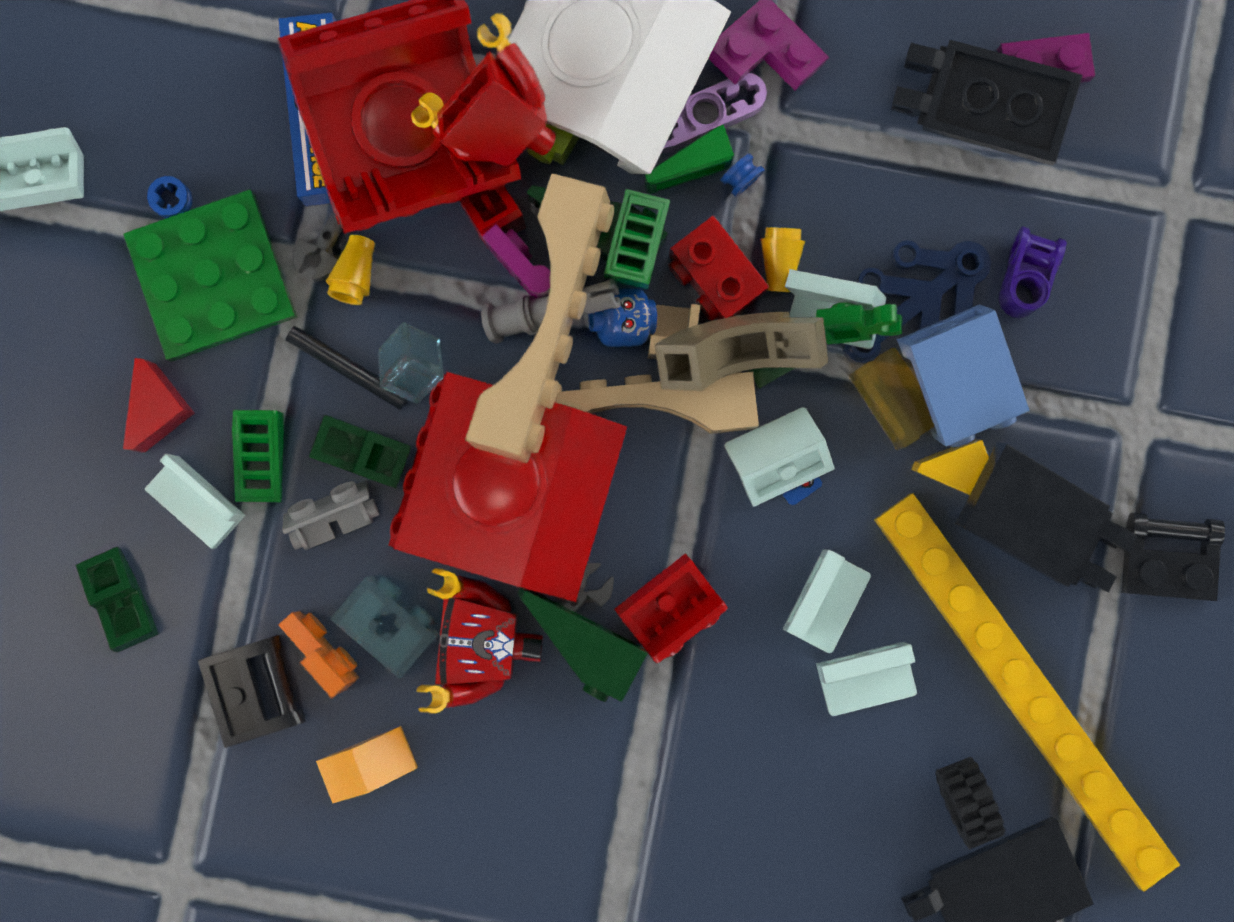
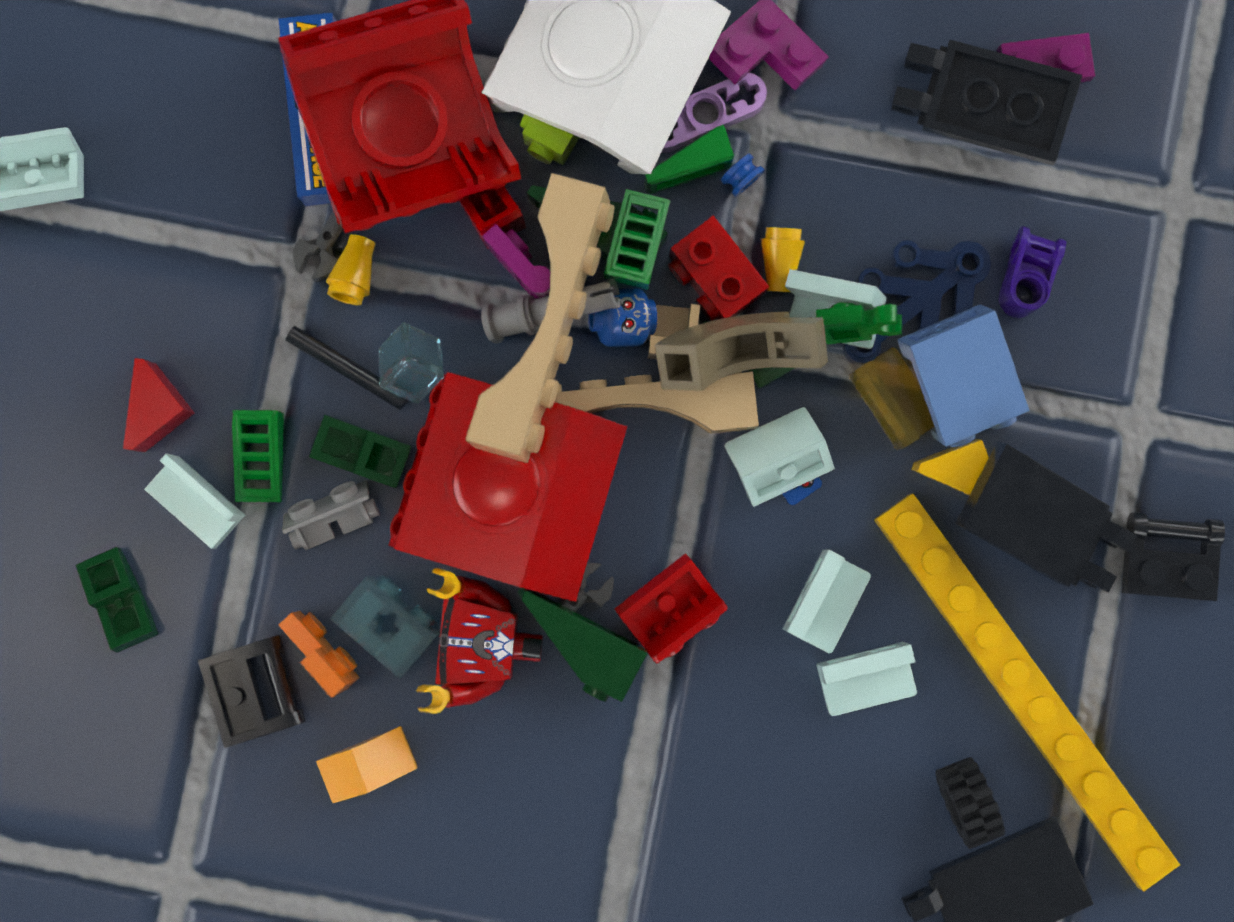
(156, 202): blue bush -> none
(210, 275): green plate -> none
(494, 109): red torso -> none

